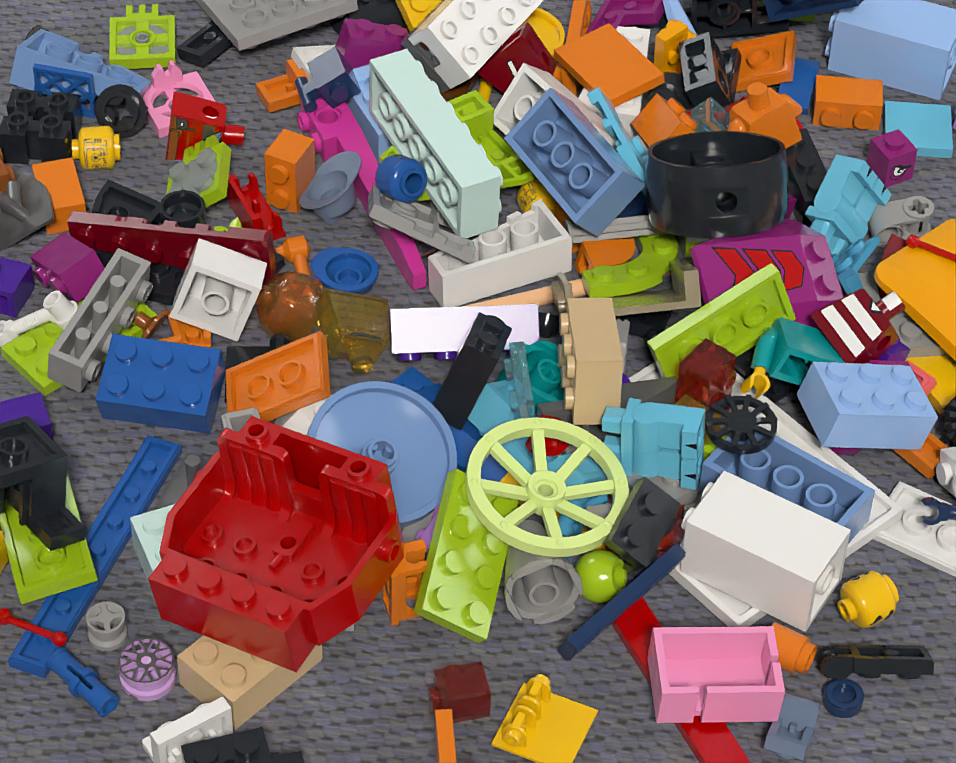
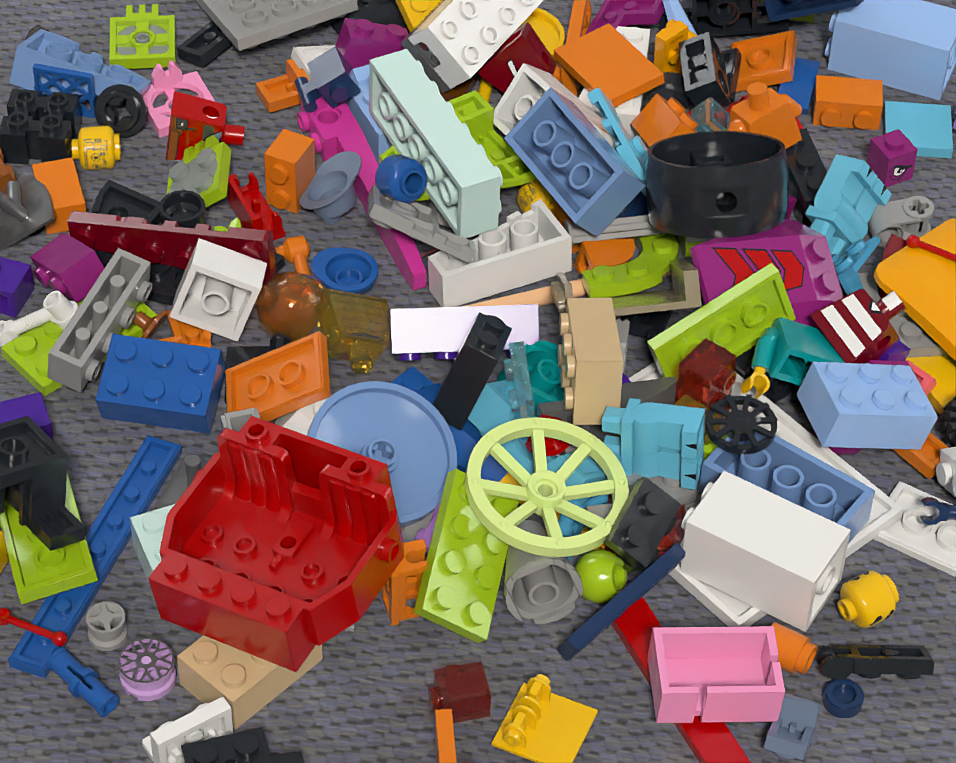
(548, 325): black hinge -> none

